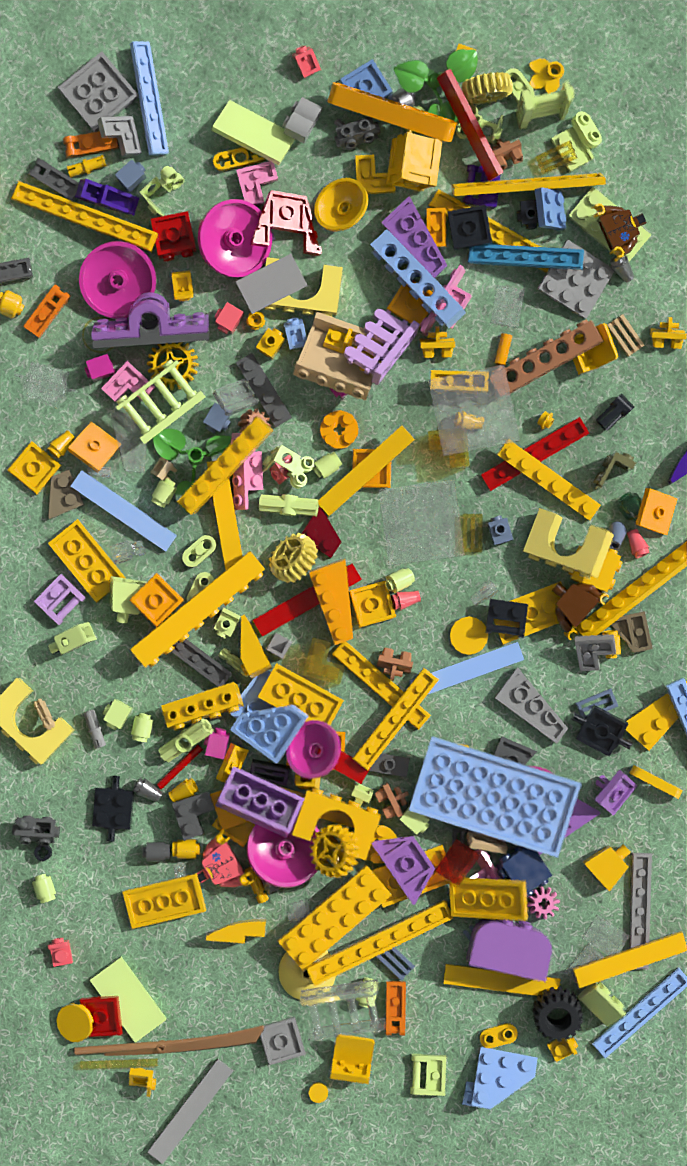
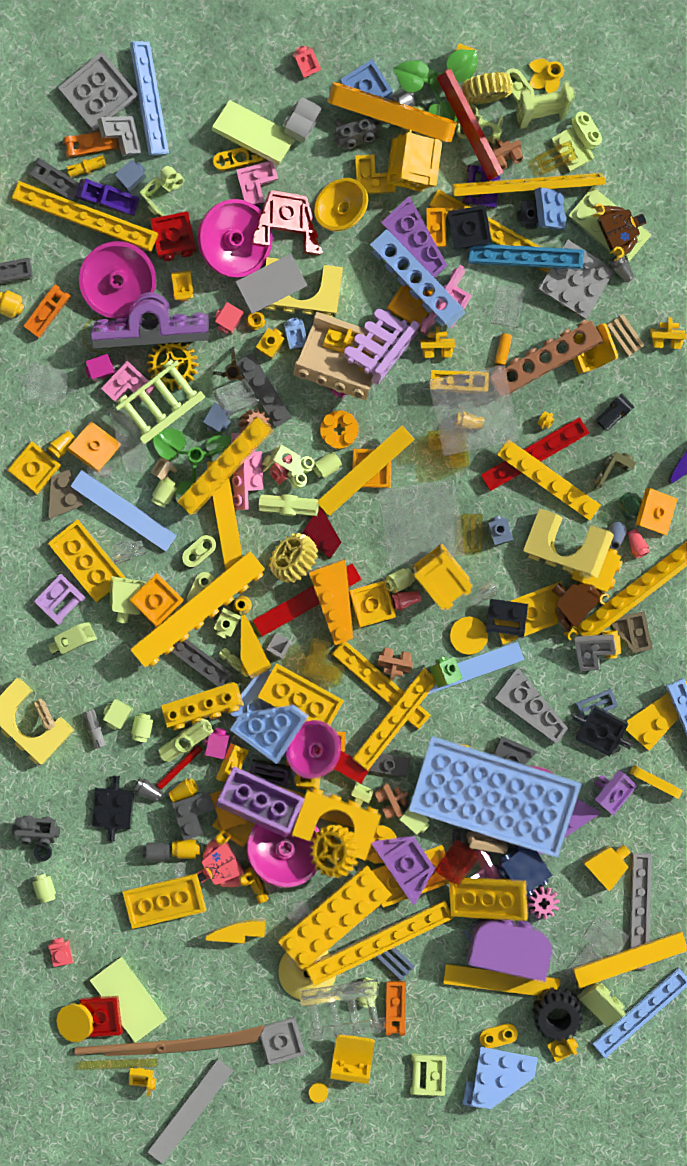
(231, 371): none -> dark brown plant
(248, 605): none -> yellow cone
(442, 577): none -> yellow container
(445, 671): none -> bright green brick

